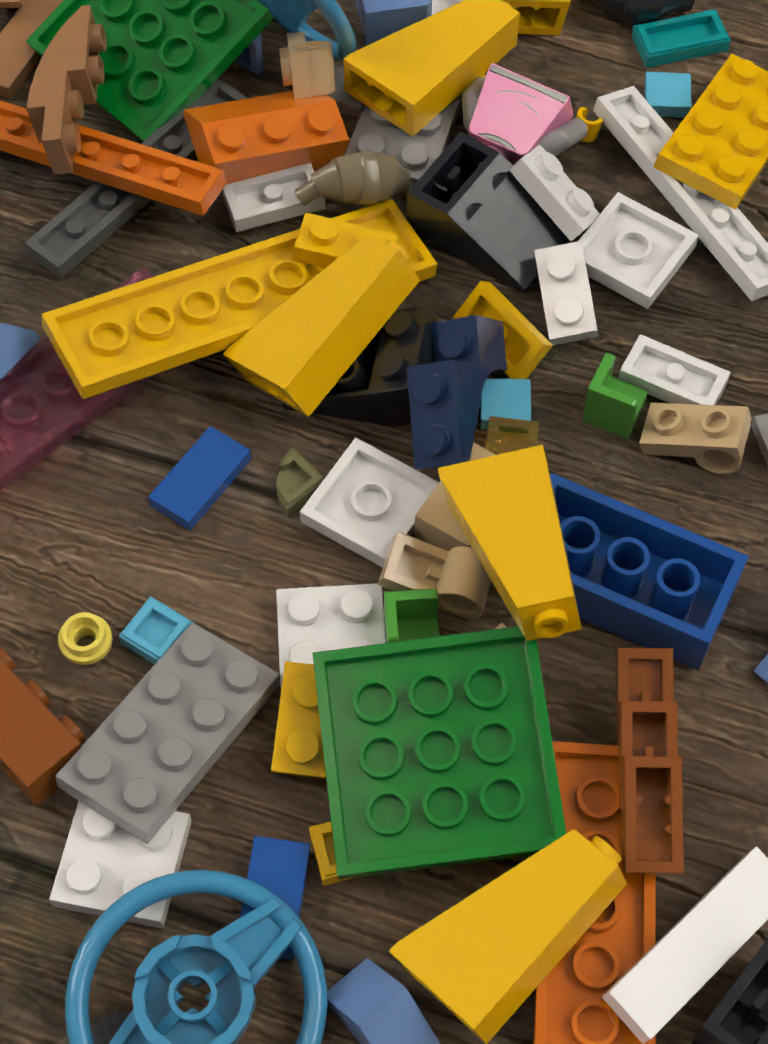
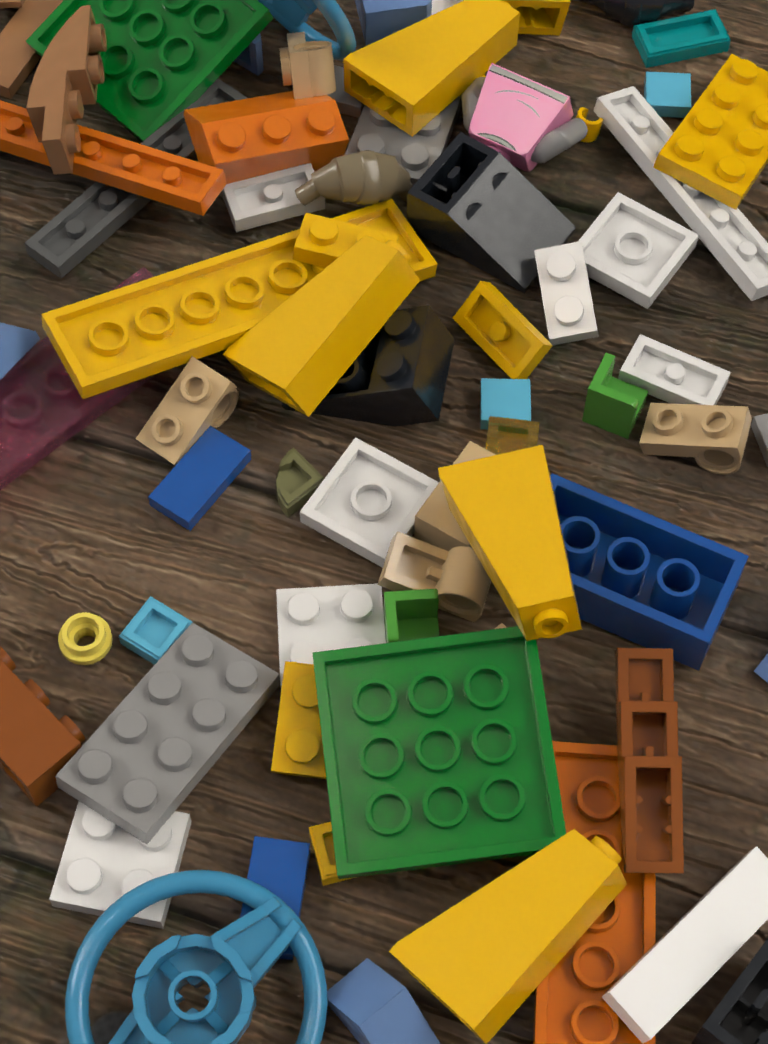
(189, 408): none -> tan plate
(449, 391): dark blue arch -> none
(554, 192): white plate -> none

